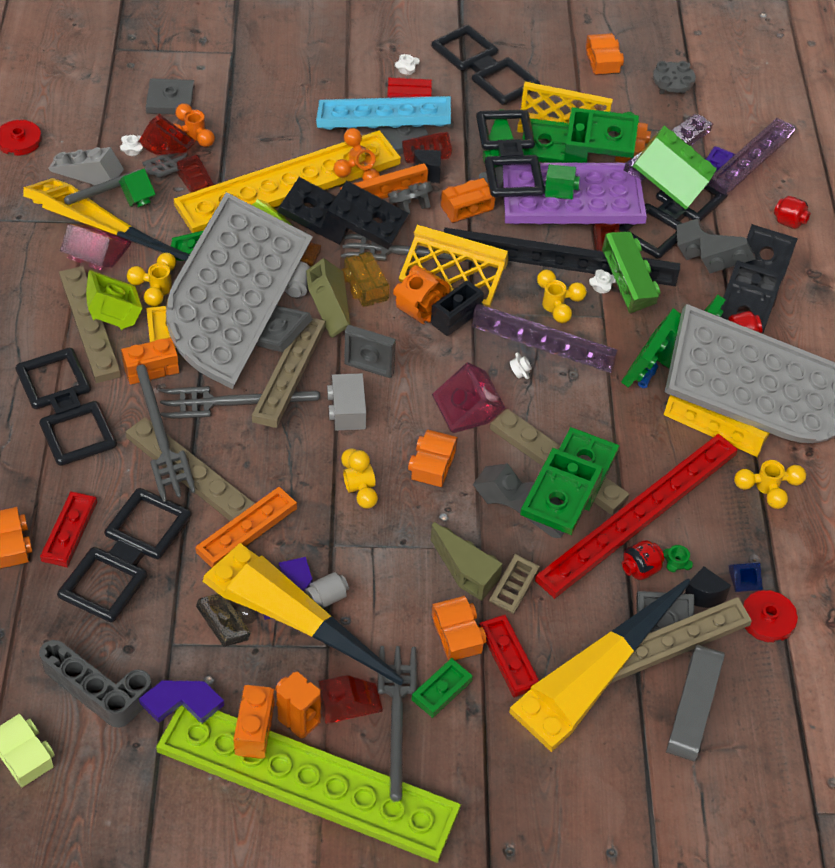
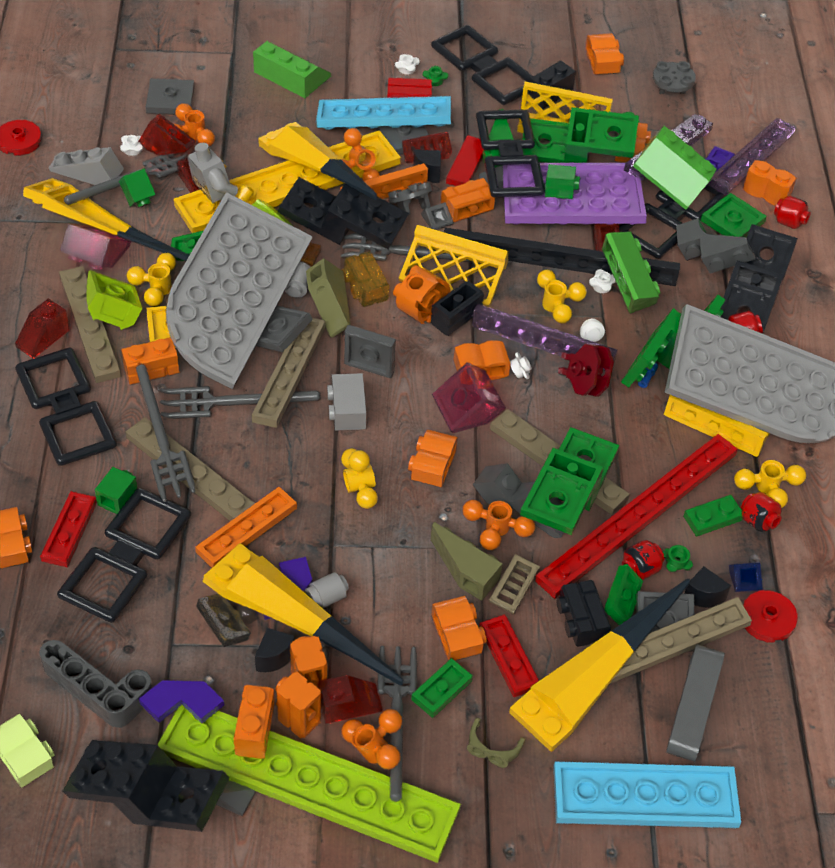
(42, 328): none -> clear red slope
(115, 489): none -> green brick
(146, 785): none -> black bracket
(211, 177): none -> light grey torso
(236, 797): none -> dark grey slope
(273, 651): none -> black brick
(288, 69): none -> bright green slope
(304, 147): none -> yellow plate
(308, 659): none -> orange brick
(371, 741): none -> orange piece
(436, 74): none -> green plate
(437, 216): none -> dark grey slope
(466, 162): none -> red tile
(488, 356): none -> orange brick
(495, 528): none -> orange piece
(498, 758): none -> olive cap
(557, 76): none -> black brick
(583, 612): none -> black brick
(586, 369): none -> dark red hinge
(592, 330): none -> white plate
(623, 594): none -> green plate
(646, 795): none -> medium azure plate
(713, 515): none -> green plate
(732, 217): none -> green plate
(761, 511): none -> red head
(768, 182): none -> orange brick

